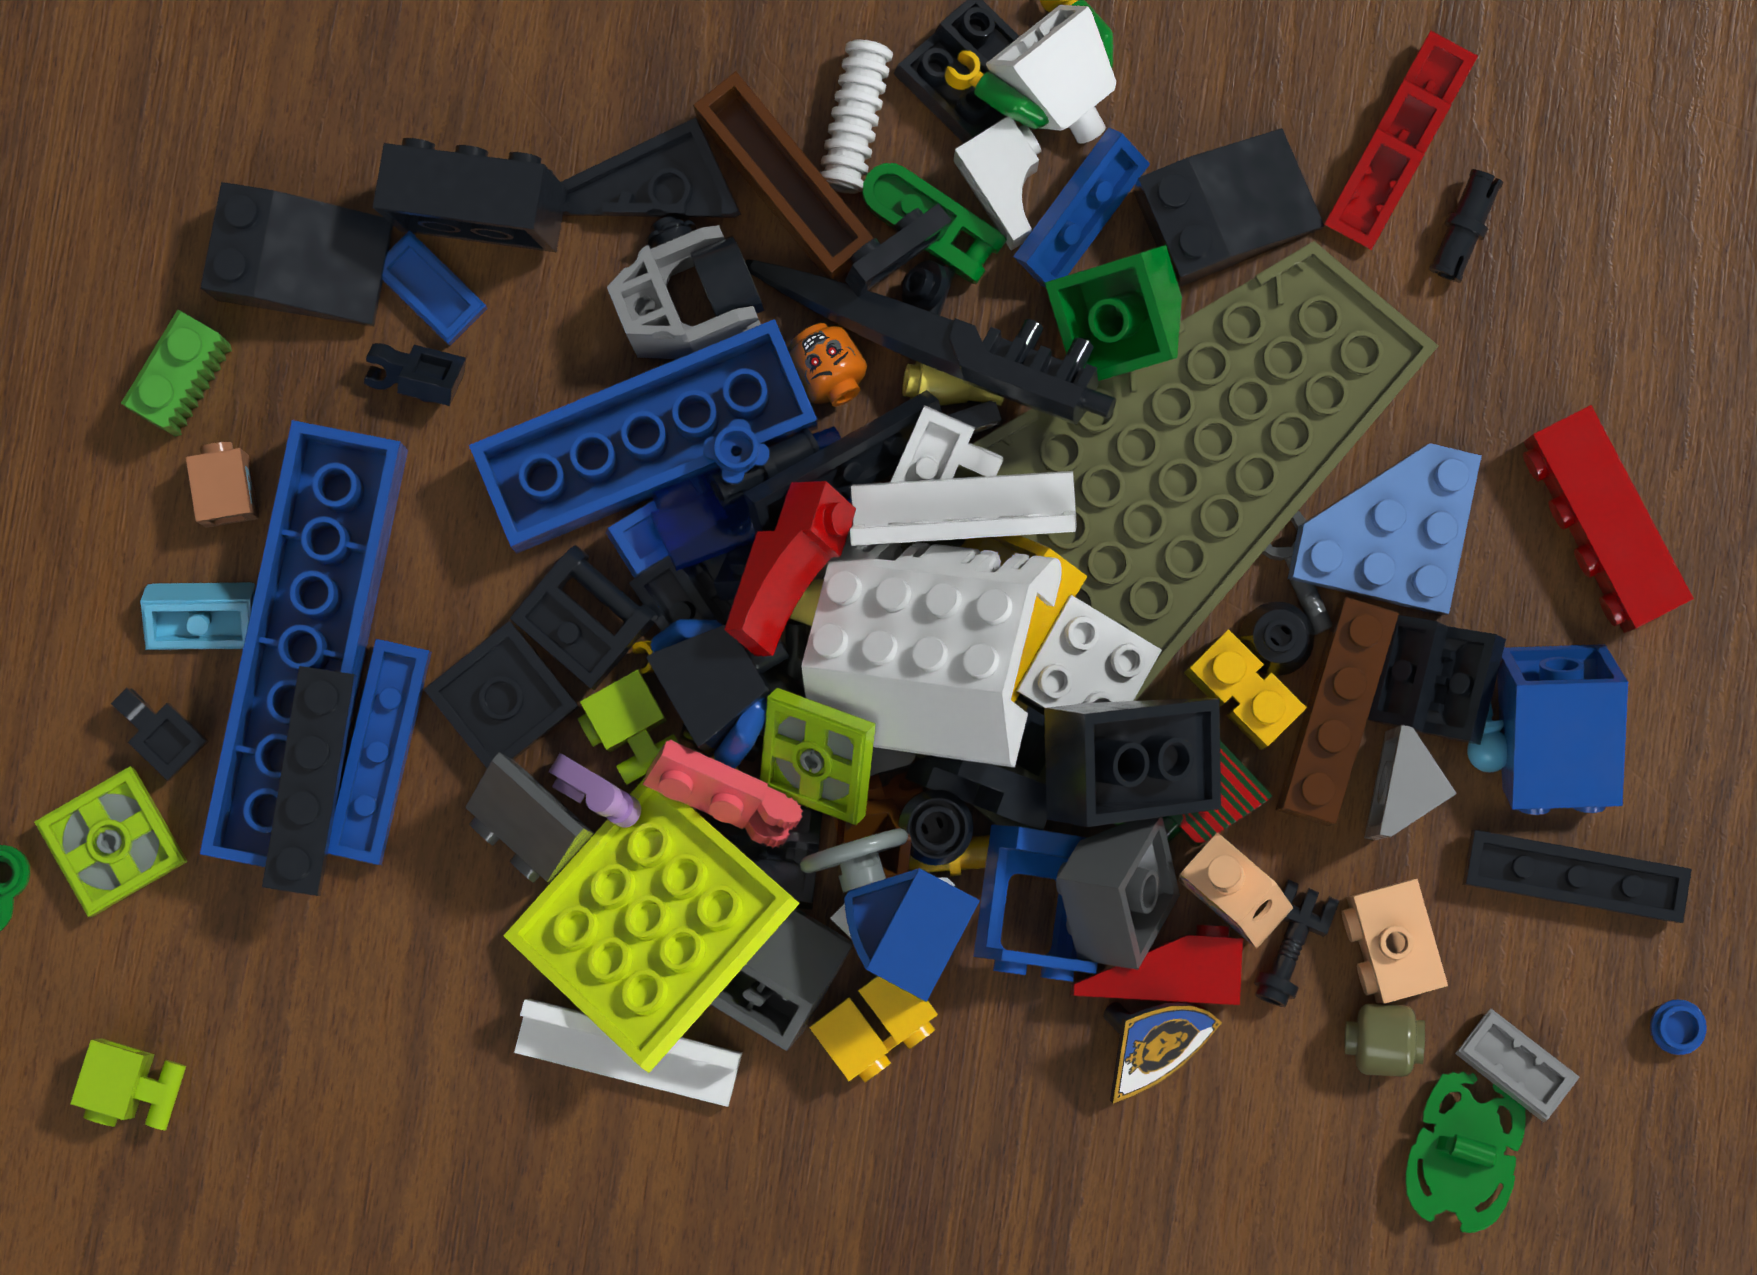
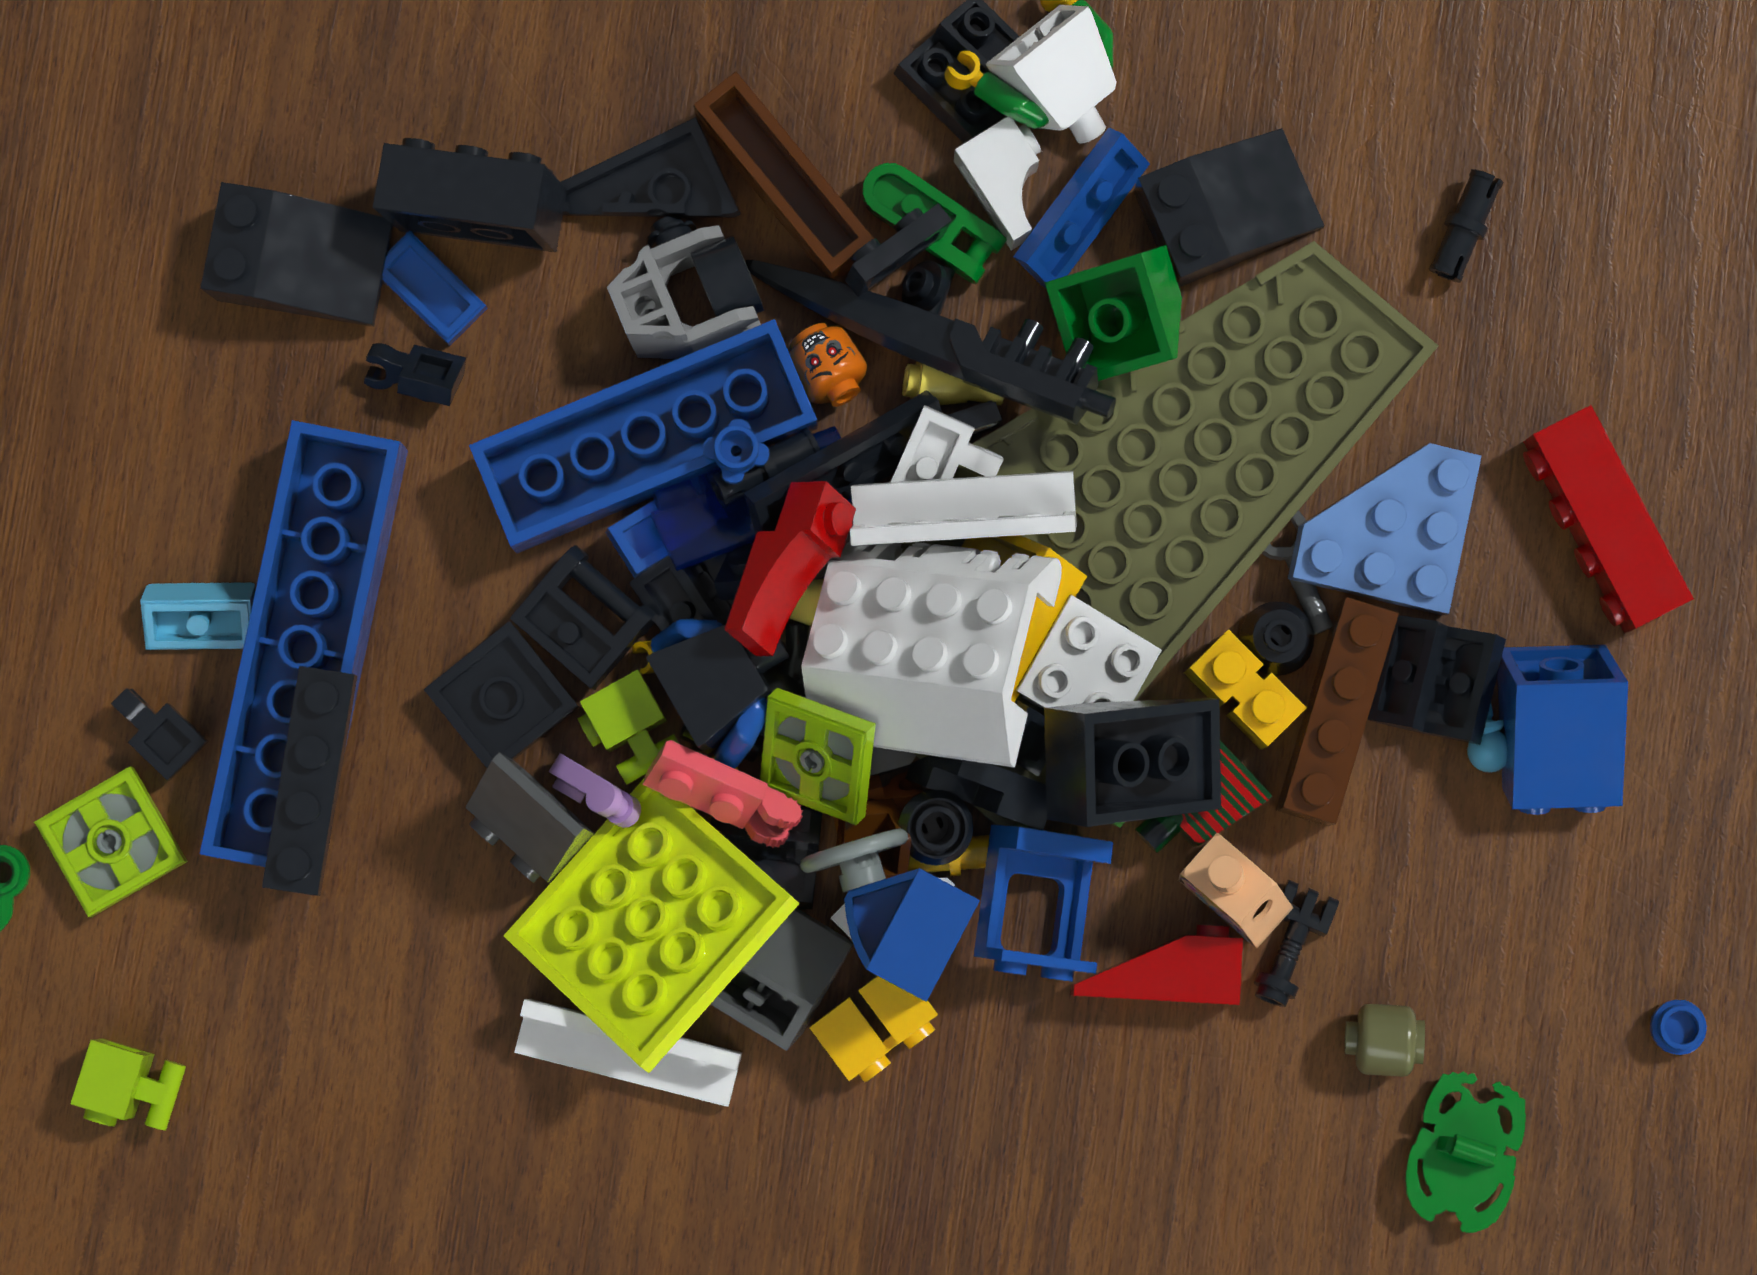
(177, 373): bright green brick -> none
(222, 485): nougat brick -> none
(378, 751): blue plate -> none
(855, 115): white piece -> none
(1118, 892): dark grey slope -> none
(1155, 1043): shield -> none
(1394, 942): light nougat brick -> none
(1401, 140): red slope -> none
(1405, 784): light grey slope -> none
(1517, 1065): light grey plate -> none
(1577, 876): black plate -> none

